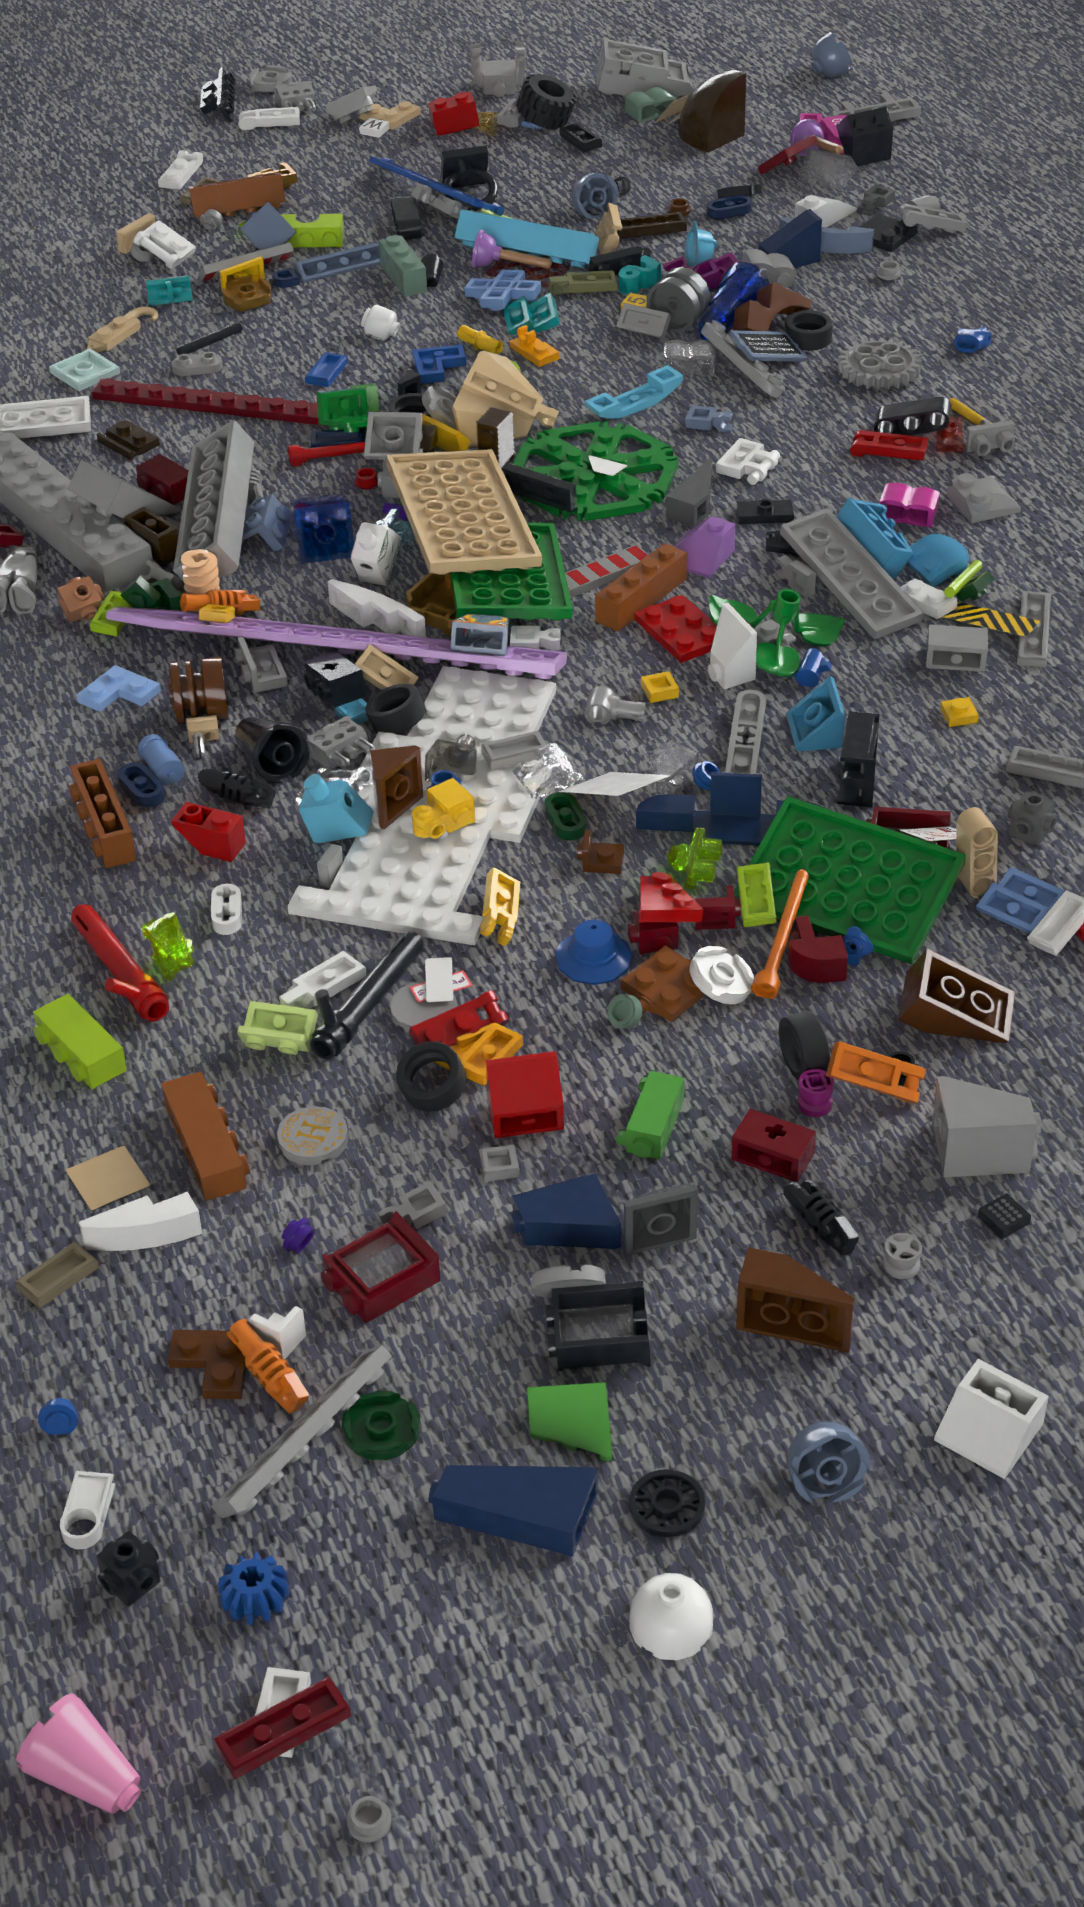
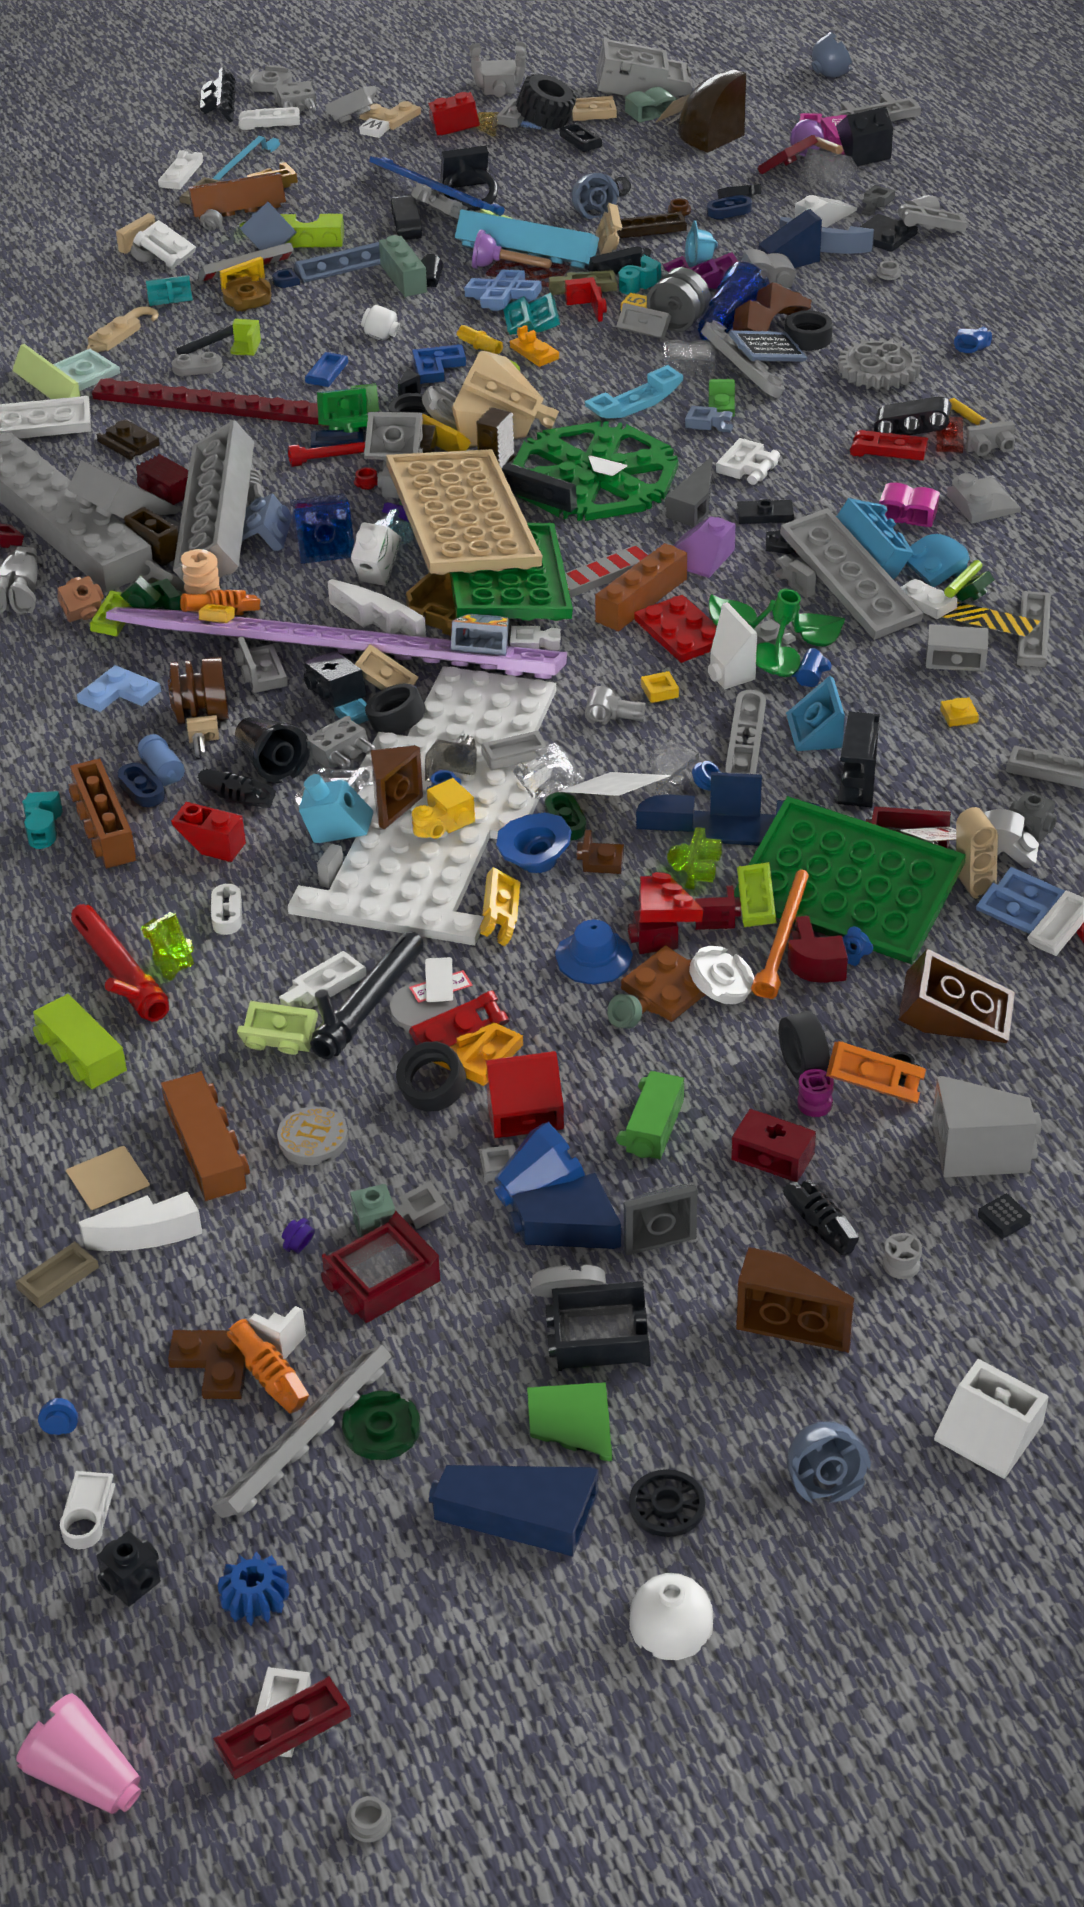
(40, 813): none -> teal leg
(44, 375): none -> yellowish green slope
(246, 337): none -> lime panel
(271, 145): none -> medium azure piece
(370, 1206): none -> sand green bracket
(534, 841): none -> blue hat
(536, 1164): none -> blue cone
(585, 291): none -> red bracket
(594, 108): none -> tan plate
(722, 395): none -> bright green bracket
(1012, 838): none -> light grey brick

